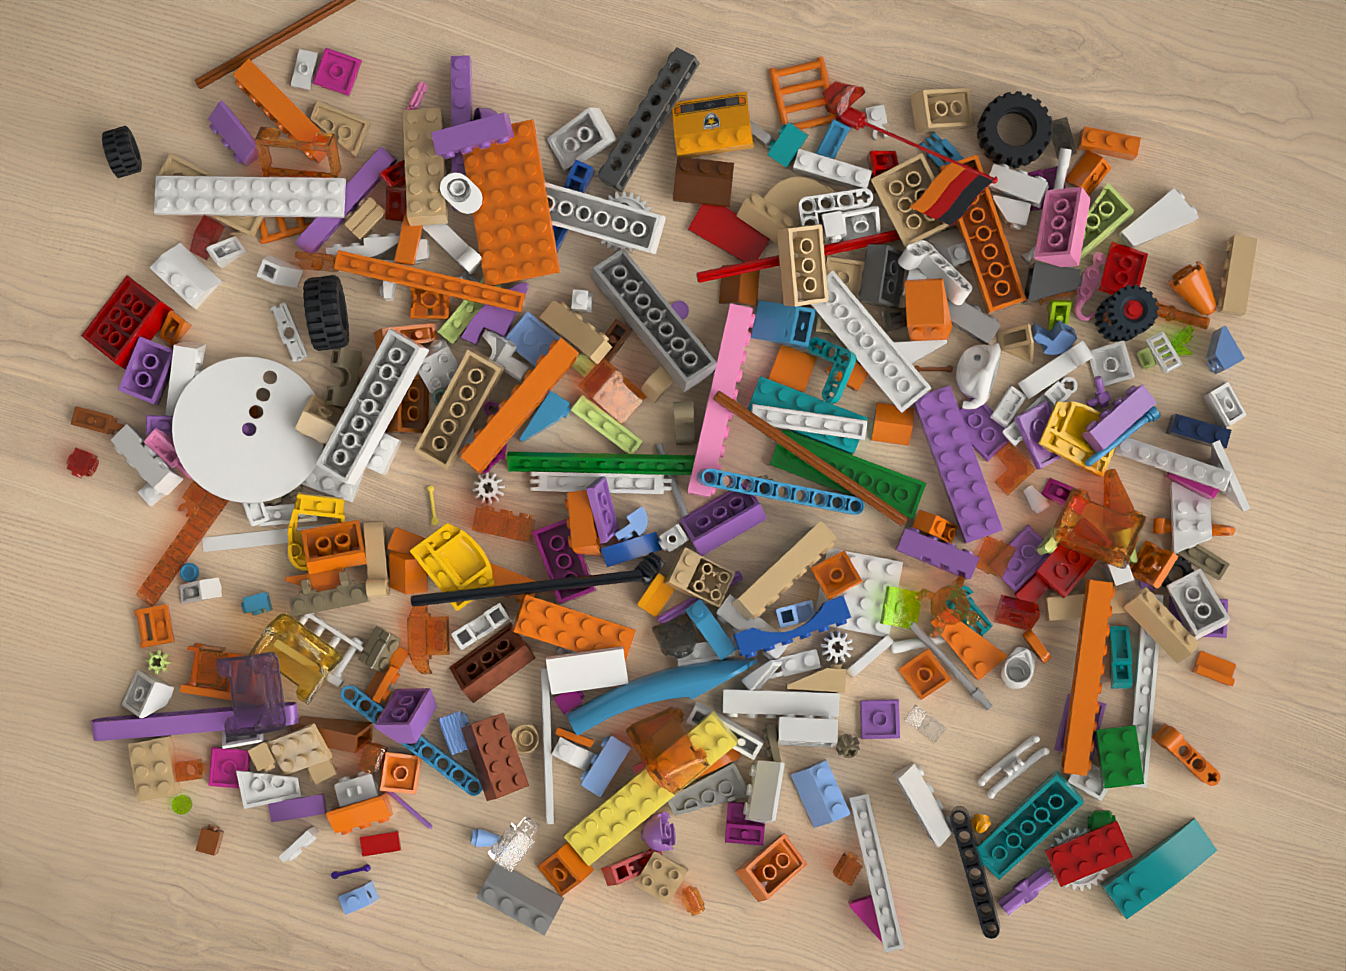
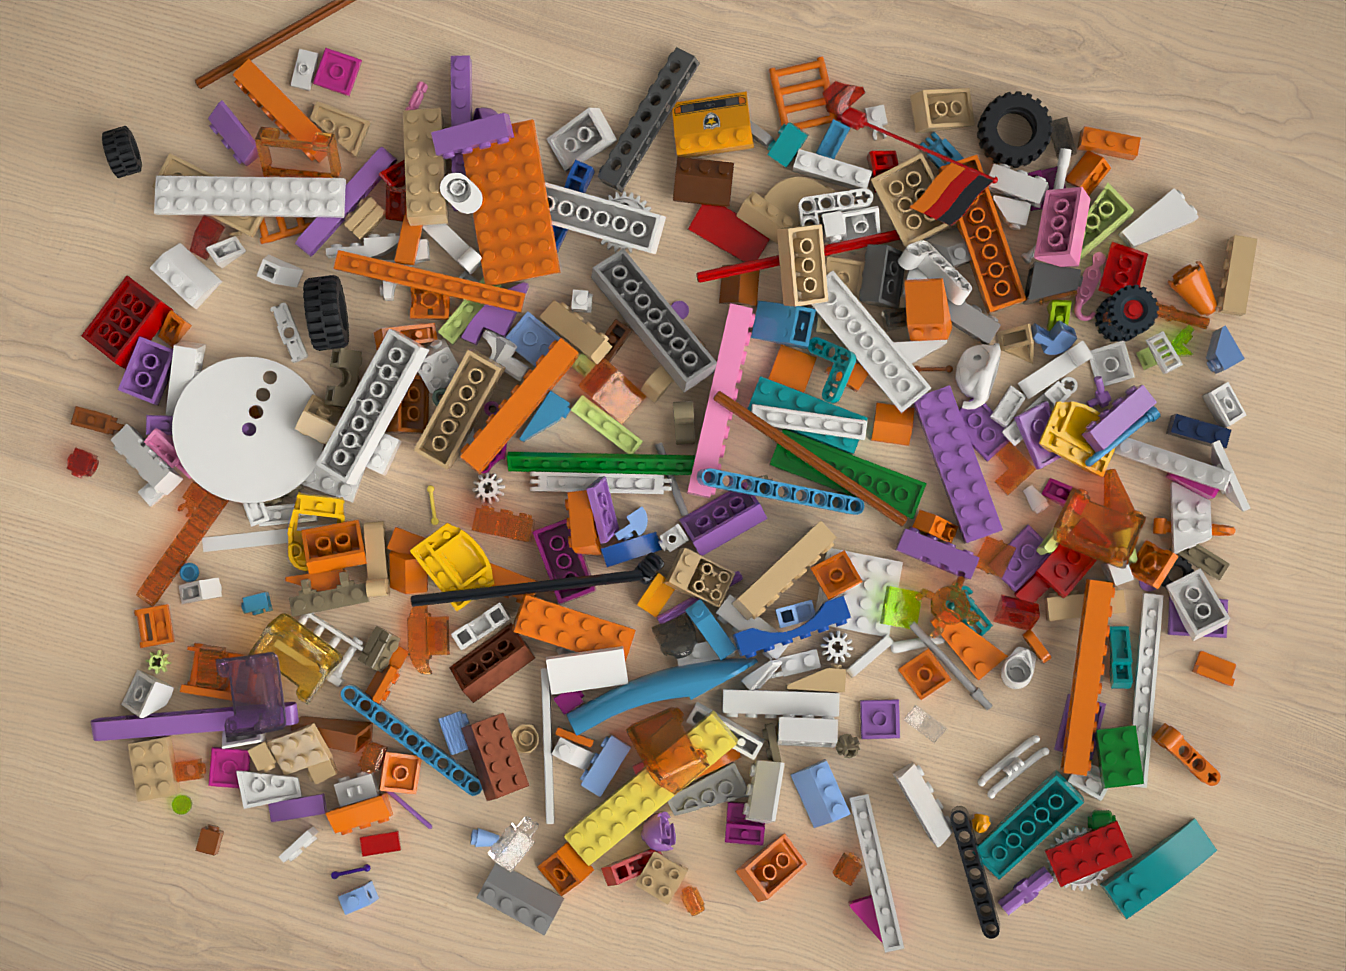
(315, 261): clear orange plate -> none
(407, 714): medium lavender slope -> none
(1161, 625): tan brick -> none

